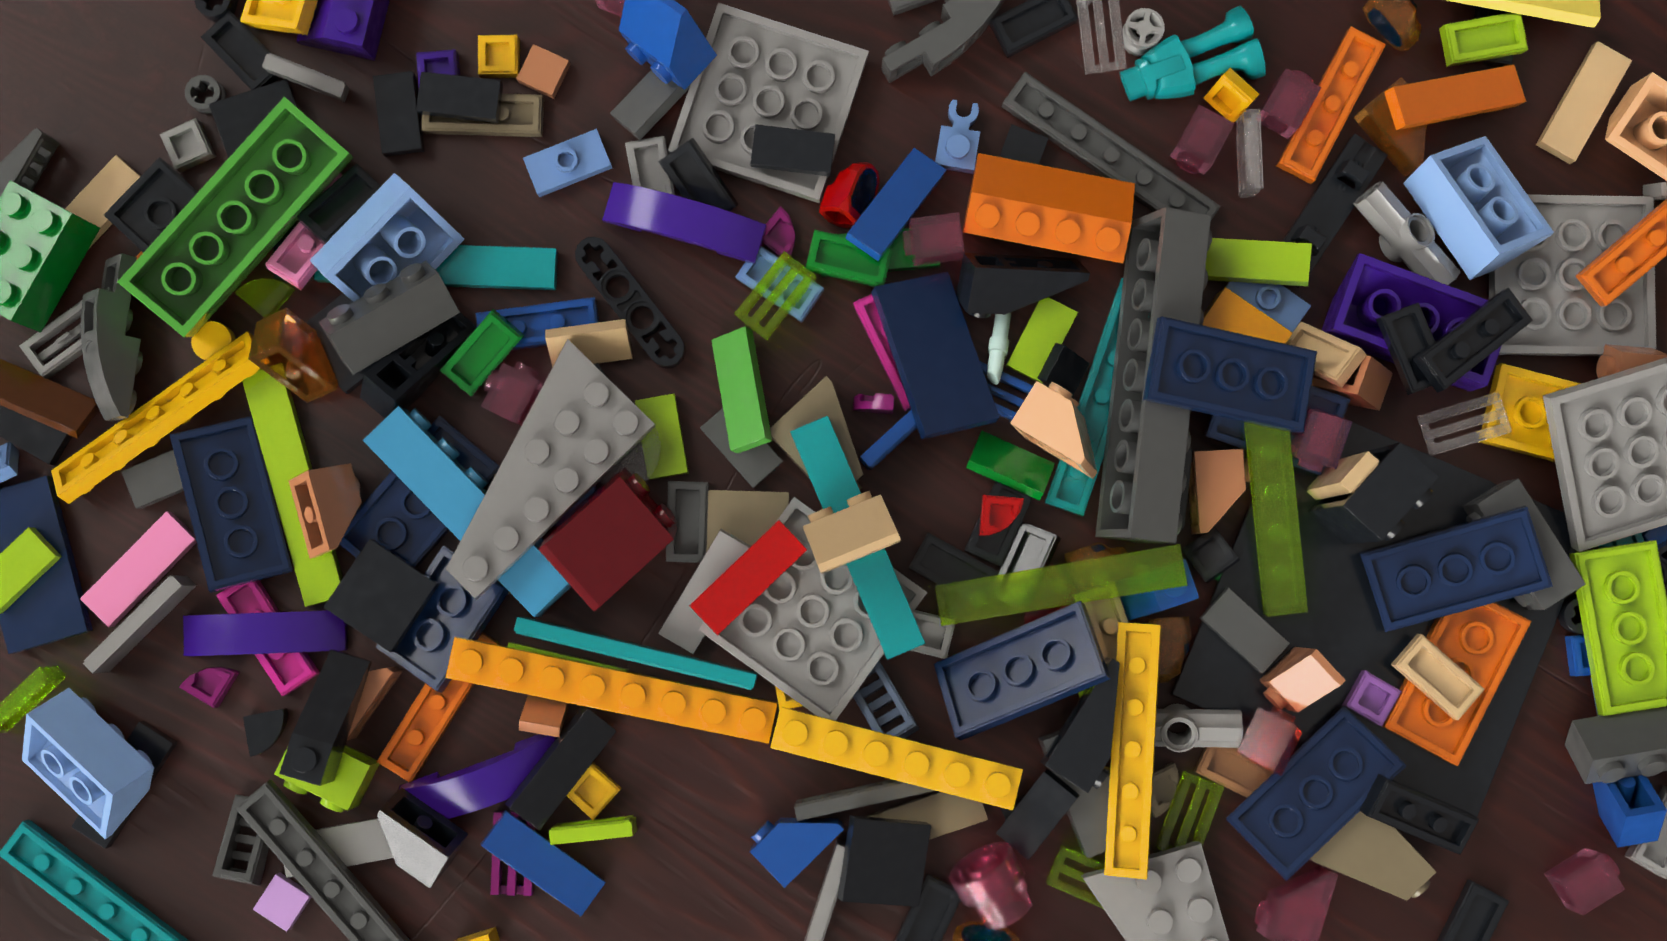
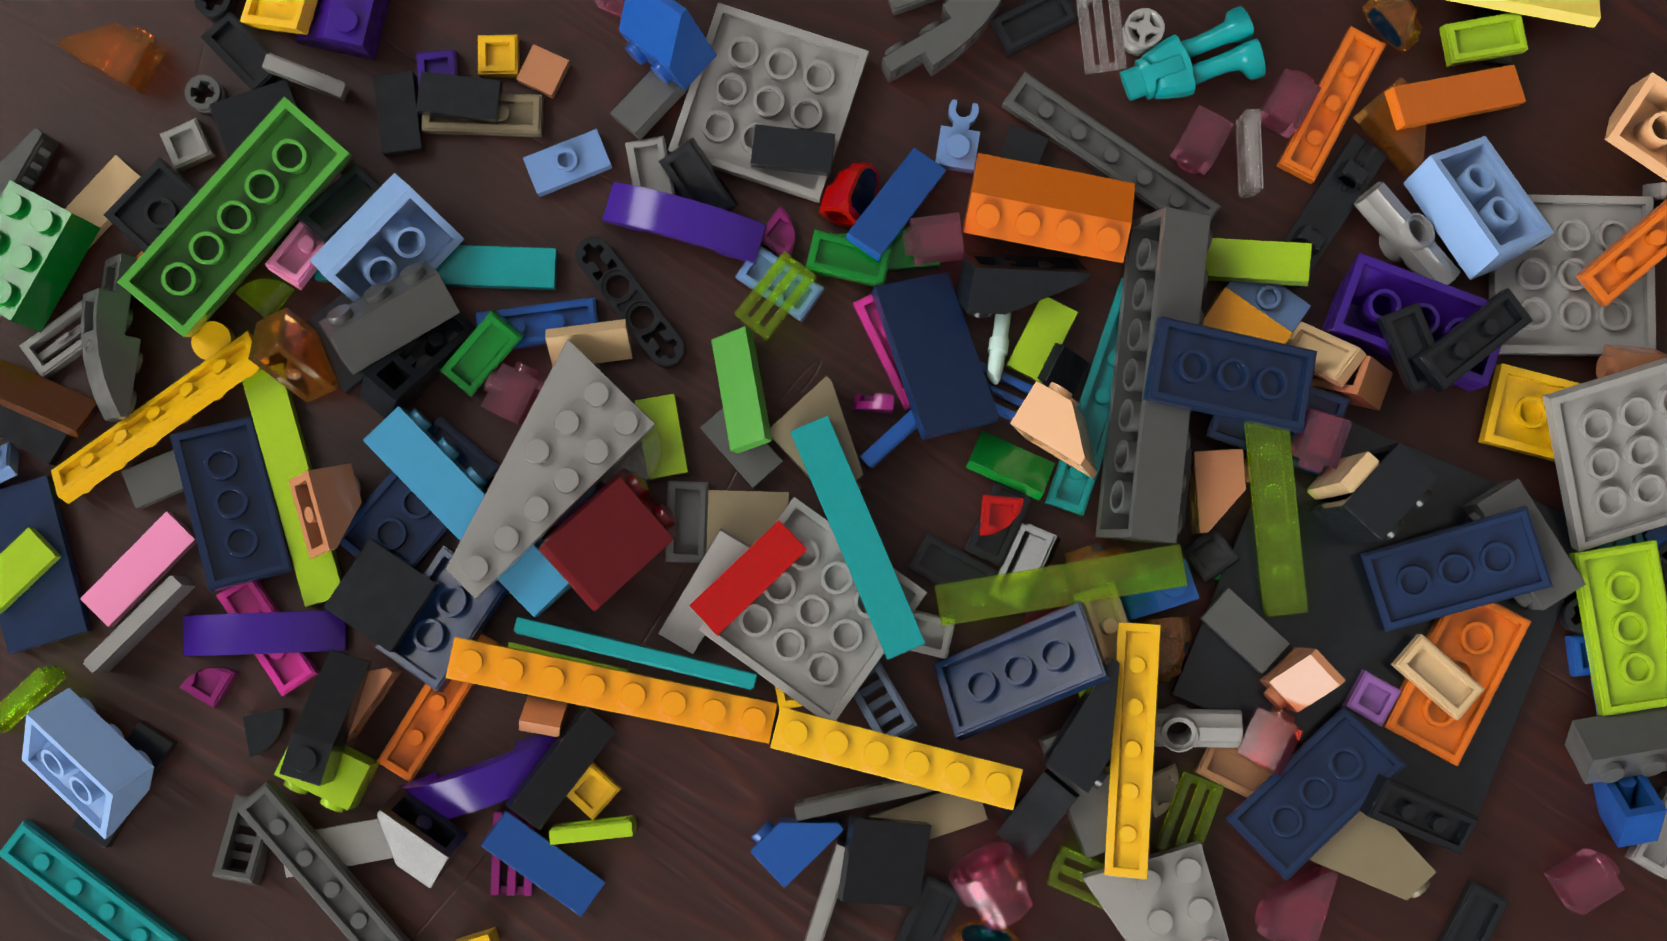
(117, 52): none -> clear orange slope
(282, 902): lavender tile -> none
(850, 532): tan slope -> none
(1231, 95): yellow tile -> none
(1470, 438): clear tile -> none
(1583, 102): tan tile -> none

